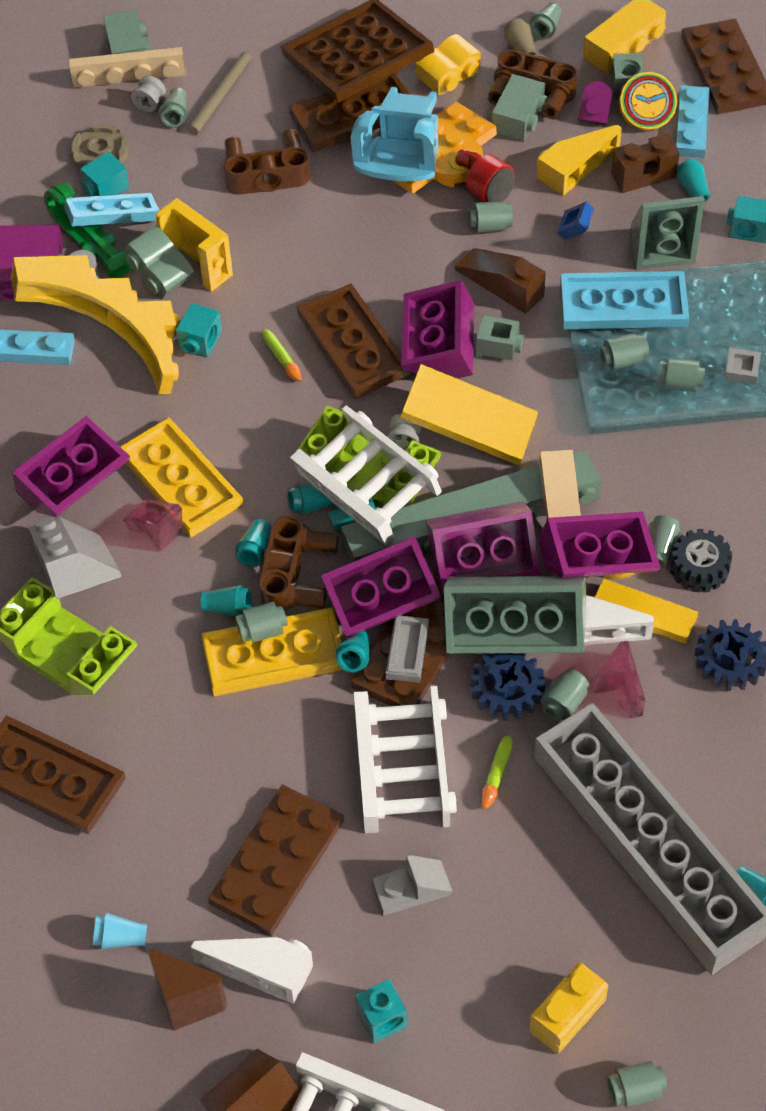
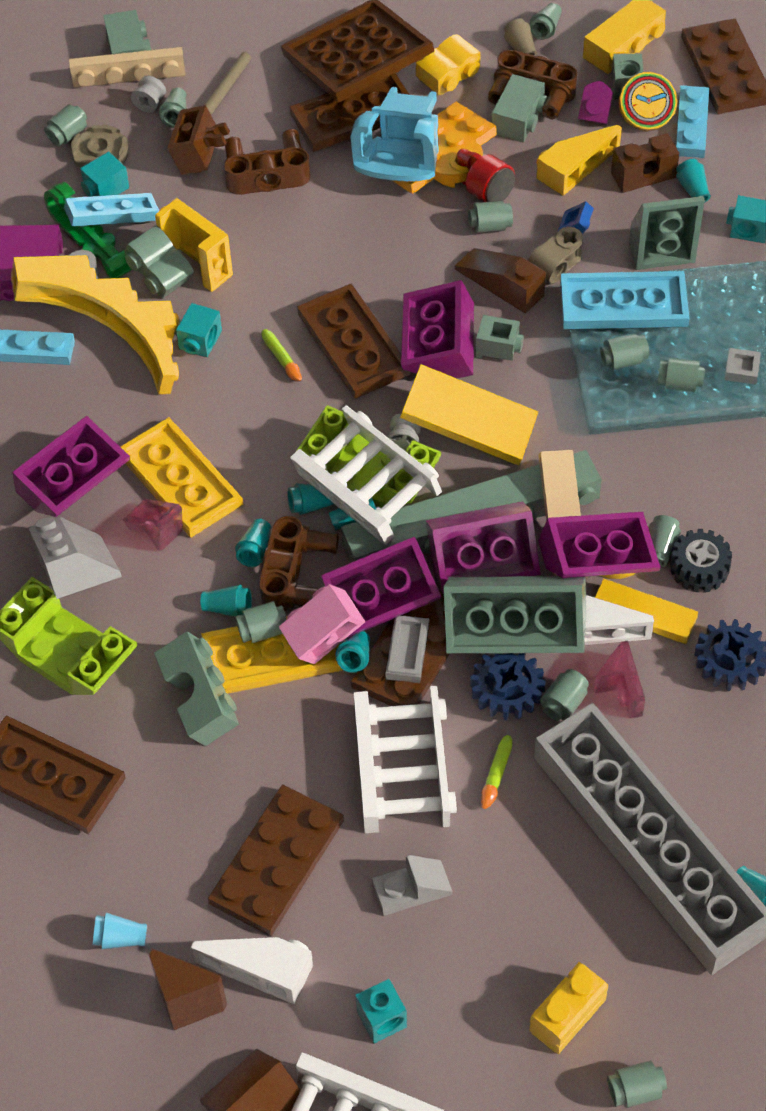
(65, 125): none -> sand green brick
(195, 139): none -> reddish brown brick
(209, 709): none -> sand green arch
(321, 623): none -> bright pink brick
(558, 253): none -> dark tan piece

